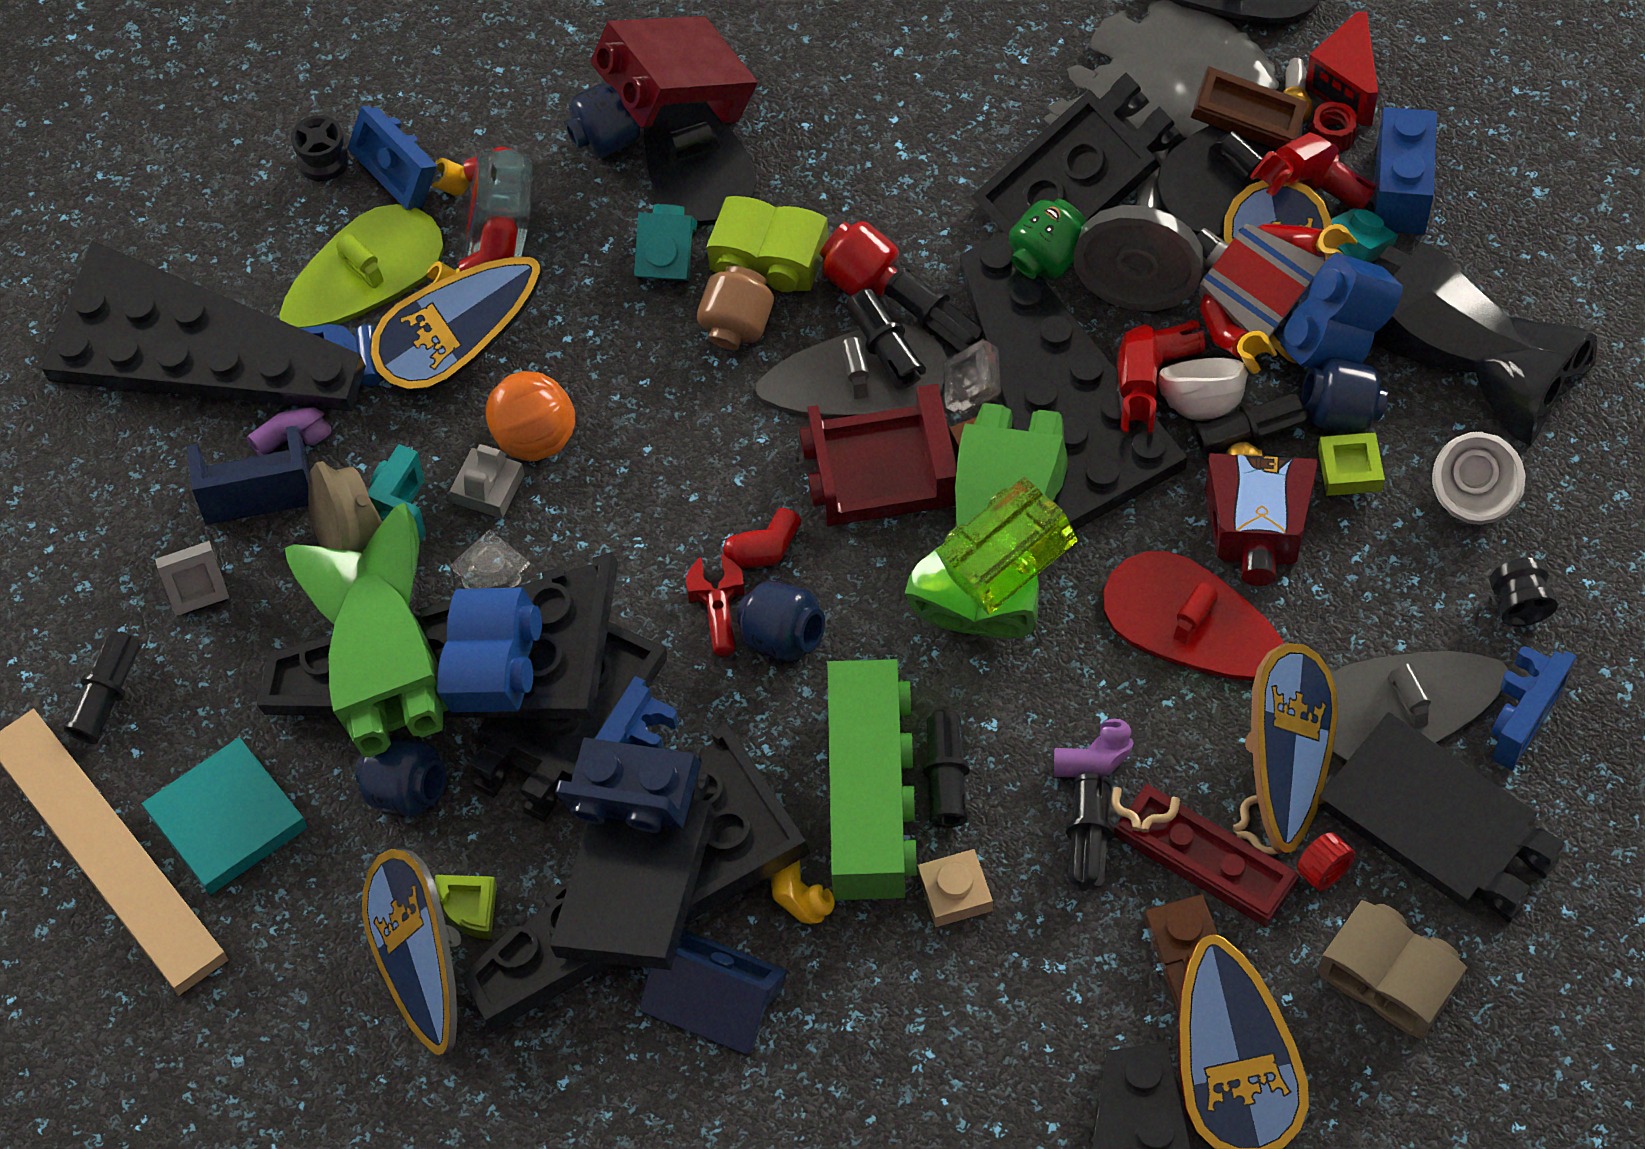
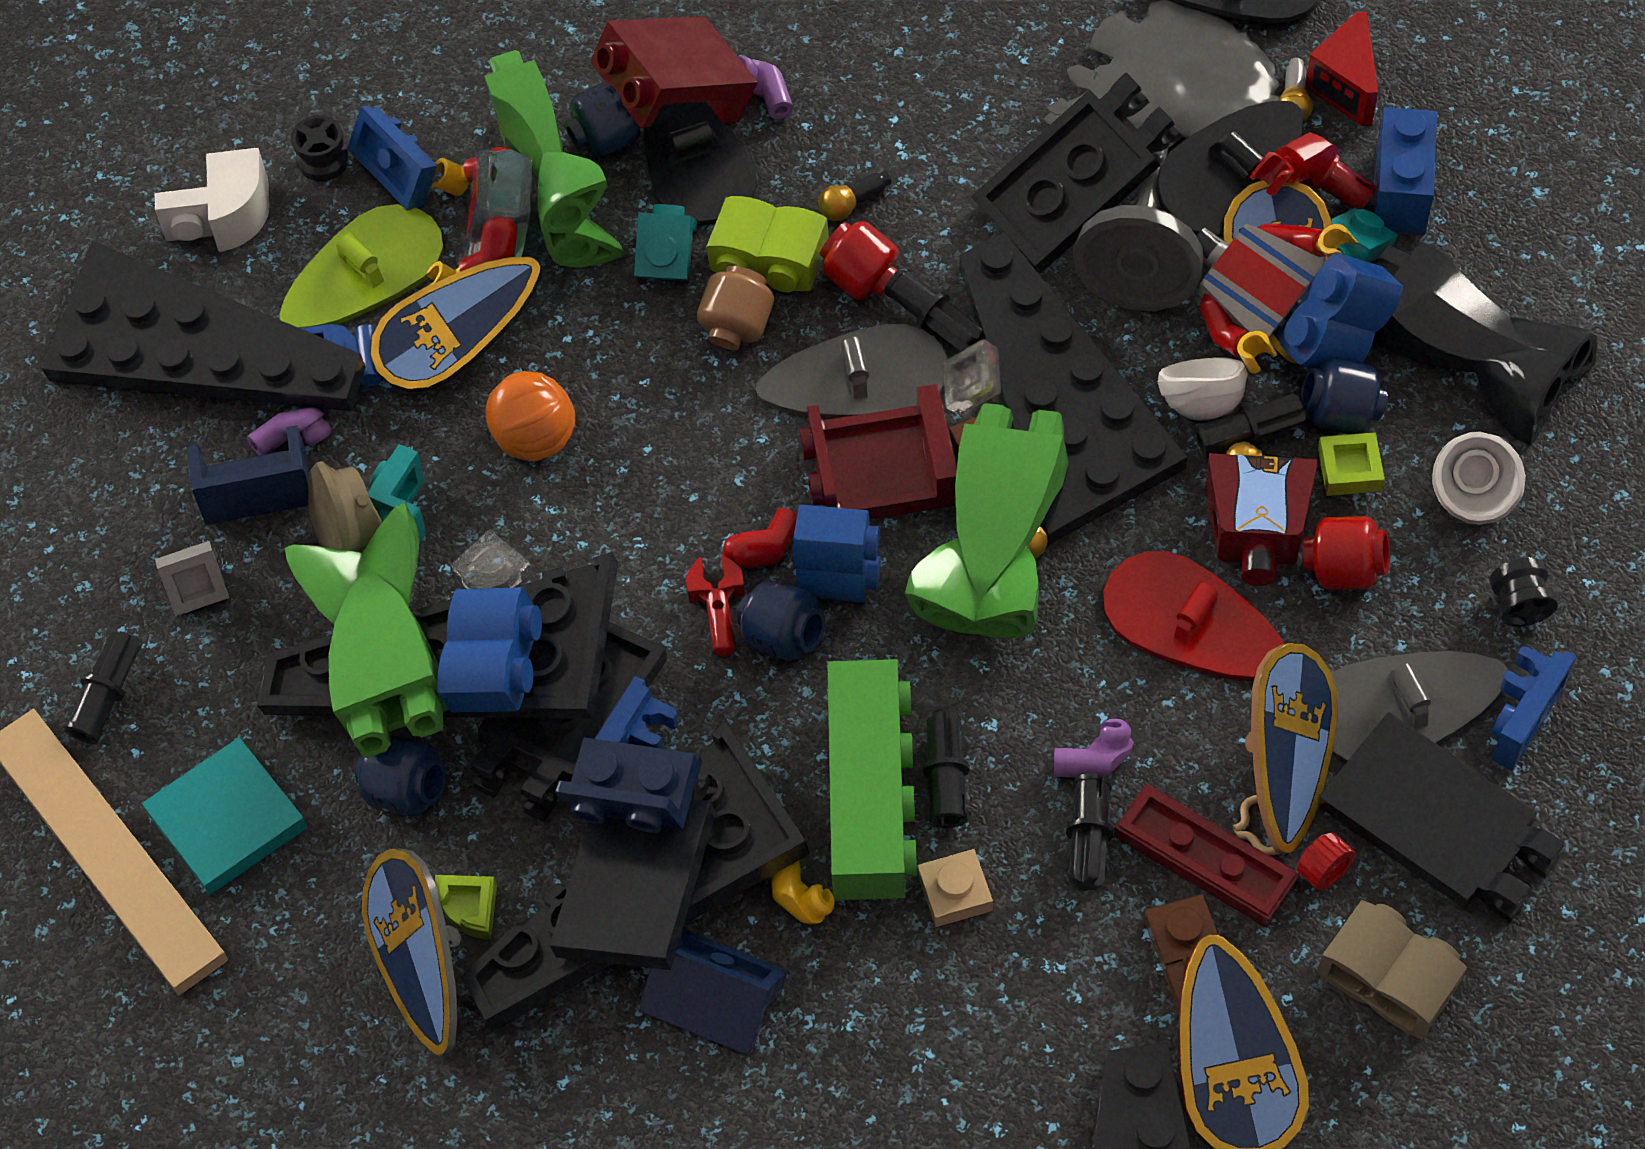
(228, 208): none -> white brick
(487, 481): light grey tile -> none
(566, 183): none -> bright green hips
(770, 87): none -> medium lavender arm
(836, 553): none -> blue brick
(838, 201): none -> piece
(885, 339): black axle -> none
(1006, 544): clear neon green brick -> none
(1046, 239): green head -> none
(1136, 822): tan piece -> none
(1139, 362): red arm -> none
(1248, 109): reddish brown tile -> none
(1335, 113): red axle -> none
(1347, 553): none -> red head

